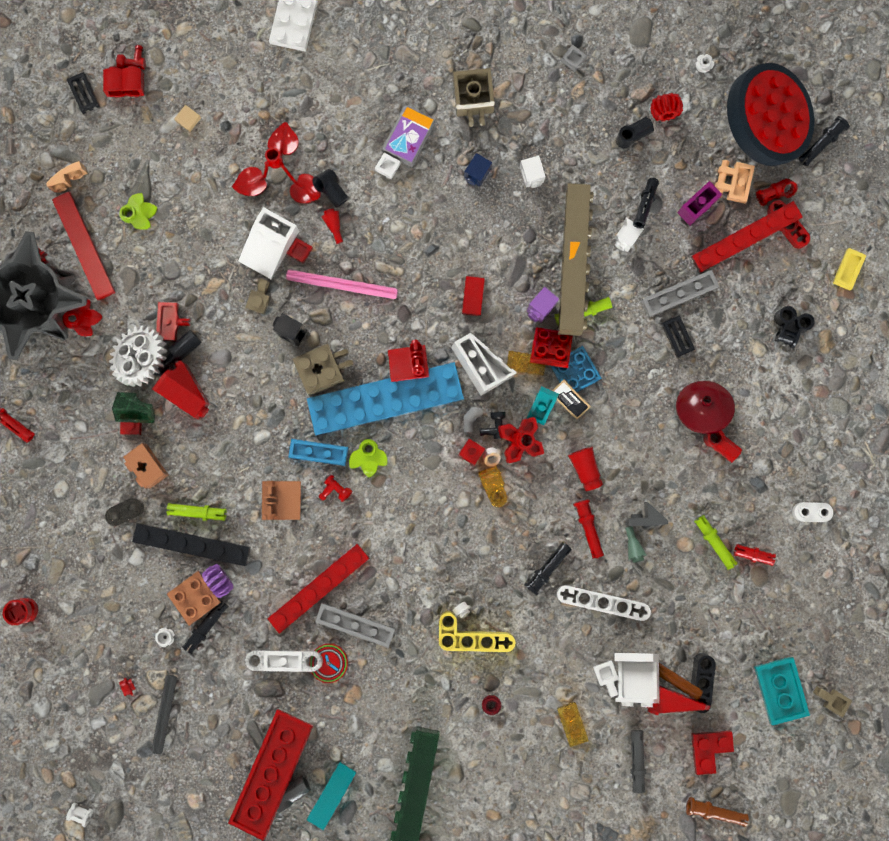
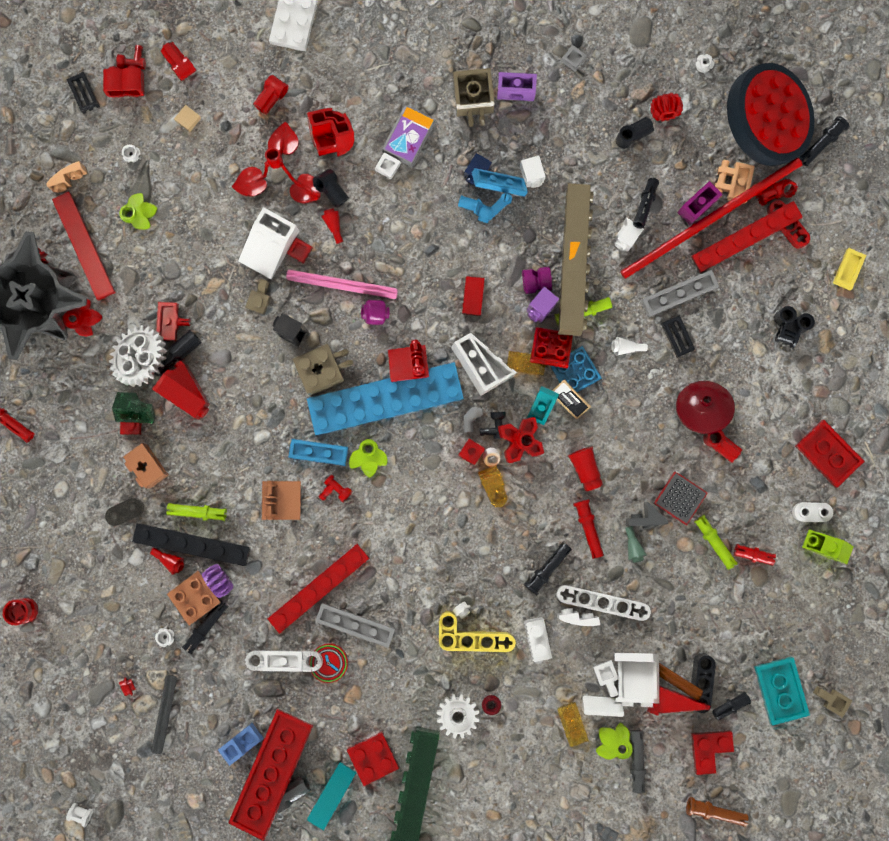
(130, 149): none -> white plate
(172, 563): none -> red cone
(180, 65): none -> red piece
(240, 744): none -> medium blue slope
(273, 90): none -> red piece
(330, 131): none -> red brick
(373, 758): none -> red plate
(375, 312): none -> magenta head
(458, 726): none -> white gear
(485, 212): none -> dark azure pin
(499, 182): none -> dark azure tile
(516, 86): none -> medium lavender brick
(536, 280): none -> magenta wheel
(538, 639): none -> white brick
(572, 617): none -> white slope
(601, 706): none -> white slope
(612, 740): none -> lime plate
(623, 346): none -> white cone
(680, 498): none -> tile
(711, 218): none -> red piece
(731, 706): none -> black axle
(828, 546): none -> lime slope
(829, 453): none -> red tile

